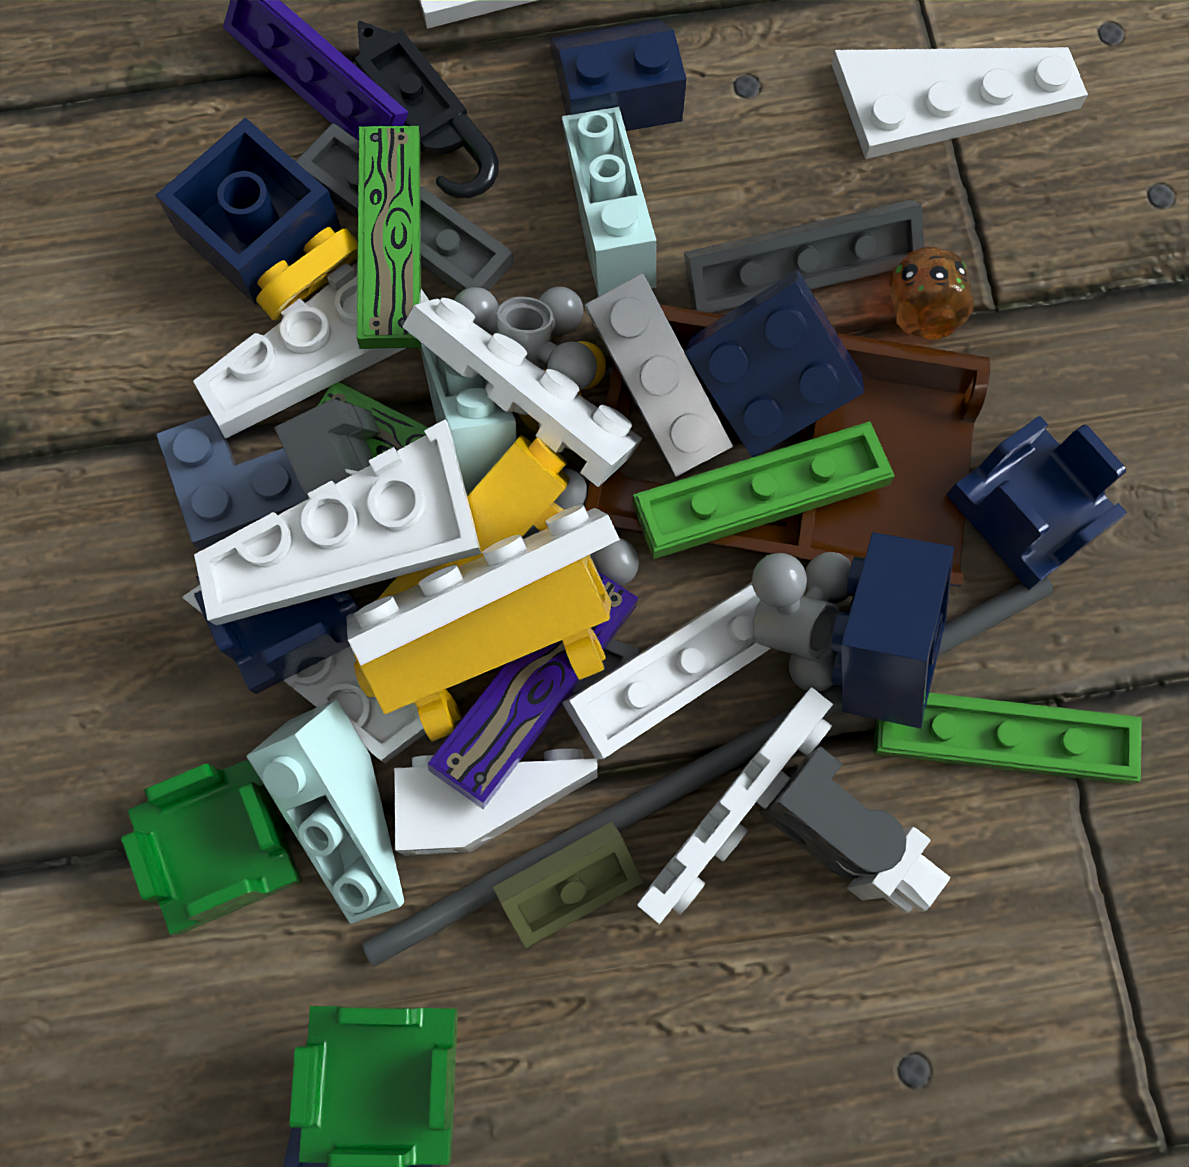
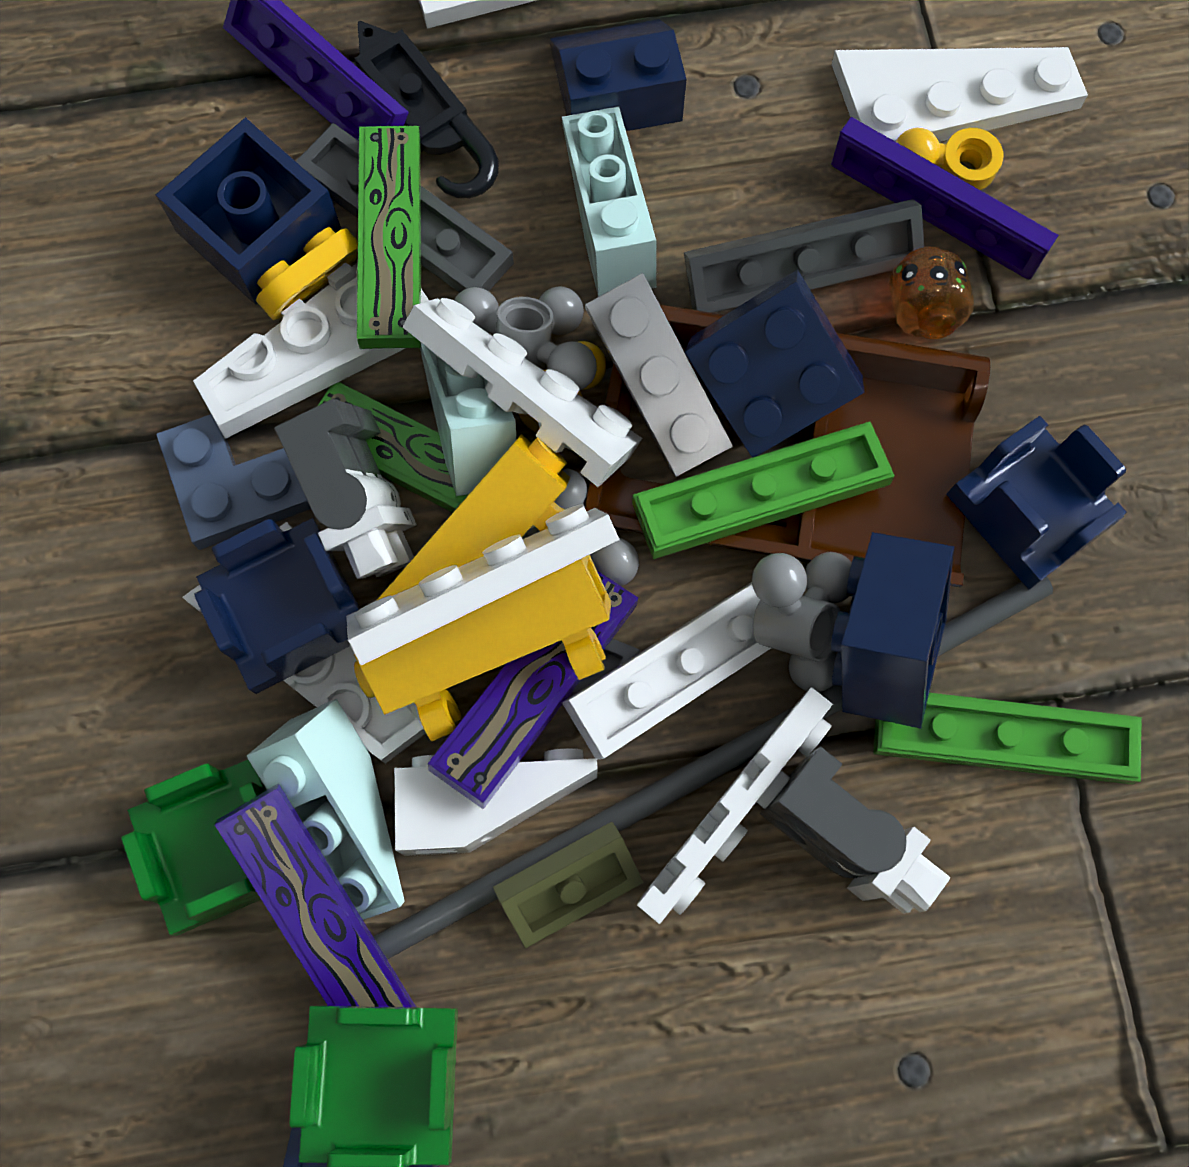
(310, 904): none -> dark purple tile
(368, 528): white wing -> none
(944, 198): none -> dark purple tile
(966, 145): none -> yellow plate

